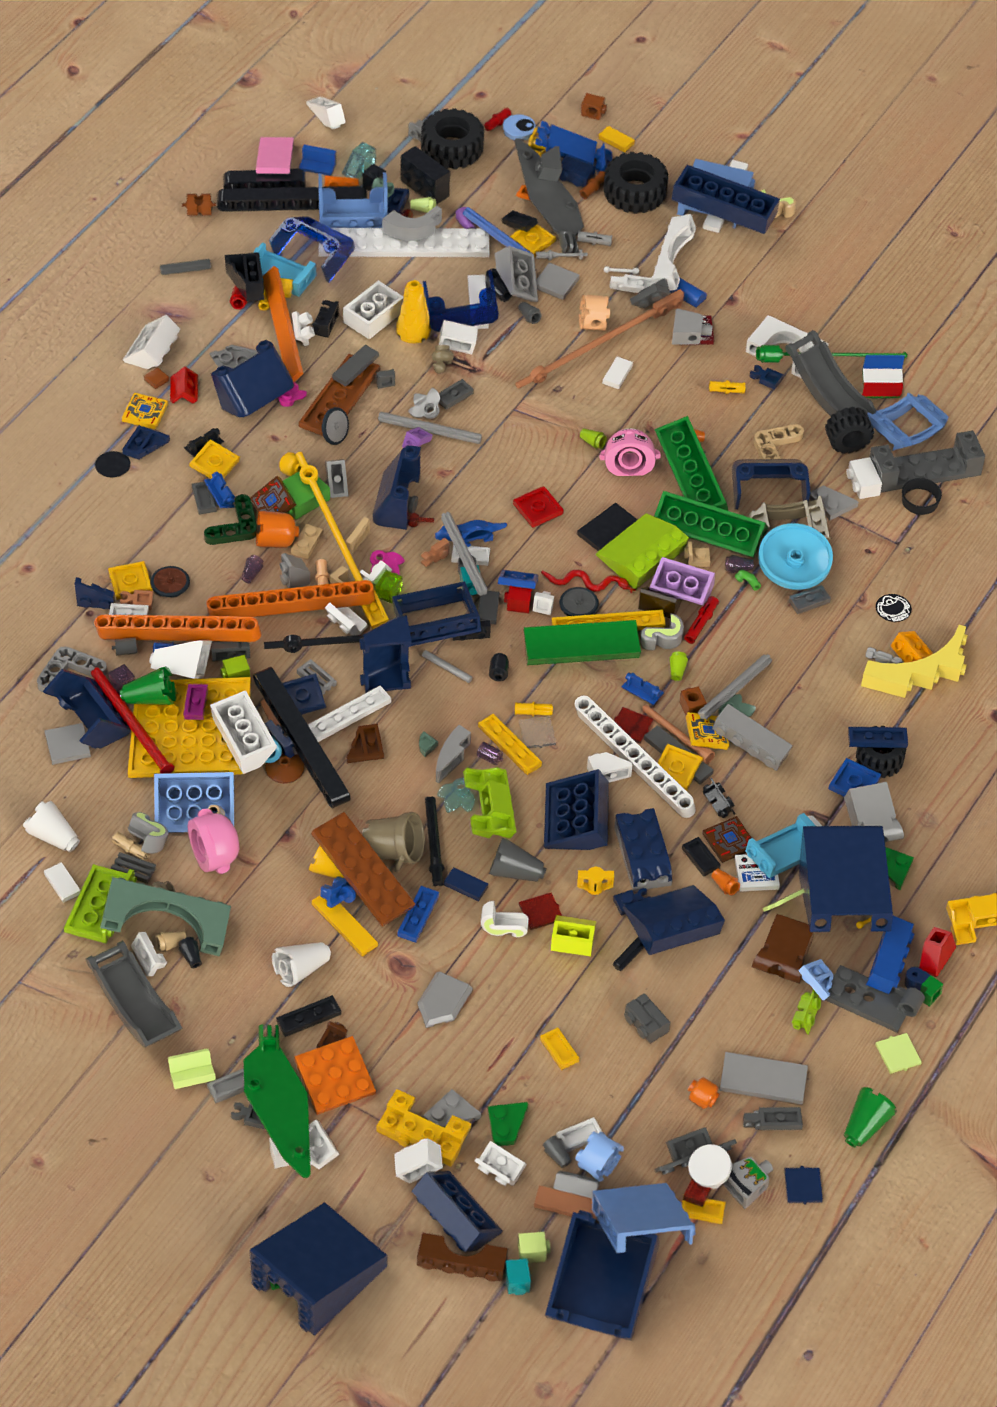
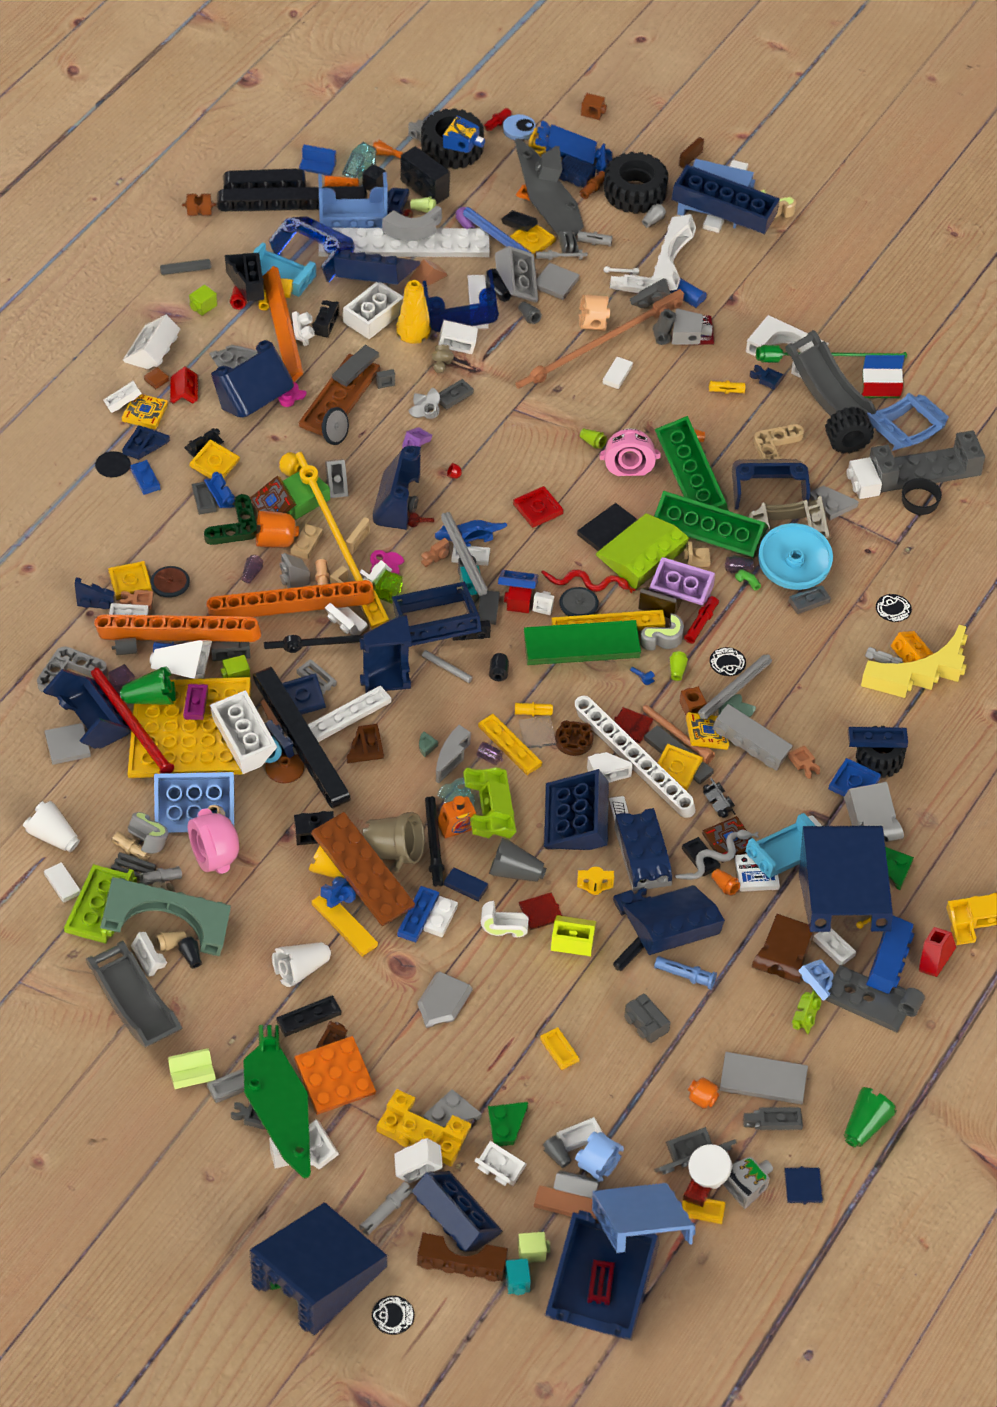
(122, 396): none -> white plate
(145, 477): none -> blue plate
(161, 875): none -> light grey pin
(203, 300): none -> lime brick
(274, 155): bright pink tile -> none
(306, 822): none -> black brick
(327, 111): white slope -> none
(373, 267): none -> dark blue slope
(386, 150): none -> orange cone
(390, 186): sand green bush -> none
(392, 1202): none -> light grey pin
(393, 1315): none -> black sticker
(428, 271): none -> nougat slope
(430, 427): light grey axle -> none
(440, 916): none -> white plate
(454, 471): none -> red hinge
(456, 816): none -> orange torso
(462, 136): none -> blue torso
(574, 738): none -> reddish brown tile
(599, 1298): none -> dark red tile
(616, 139): yellow tile -> none
(618, 805): none -> white sticker
(642, 689): blue hinge -> none
(646, 678): none -> blue hand
(654, 215): none -> light grey cone
(664, 326): none -> dark grey piece
(691, 152): none -> reddish brown tile
(695, 974): none -> medium blue pin
(727, 661): none -> black sticker
(741, 834): none -> light grey animal
(783, 900): yellowish green piece -> none
(804, 760): none -> nougat plate
(834, 946): none -> white plate
(898, 1053): yellowish green piece -> none
(925, 983): leg -> none

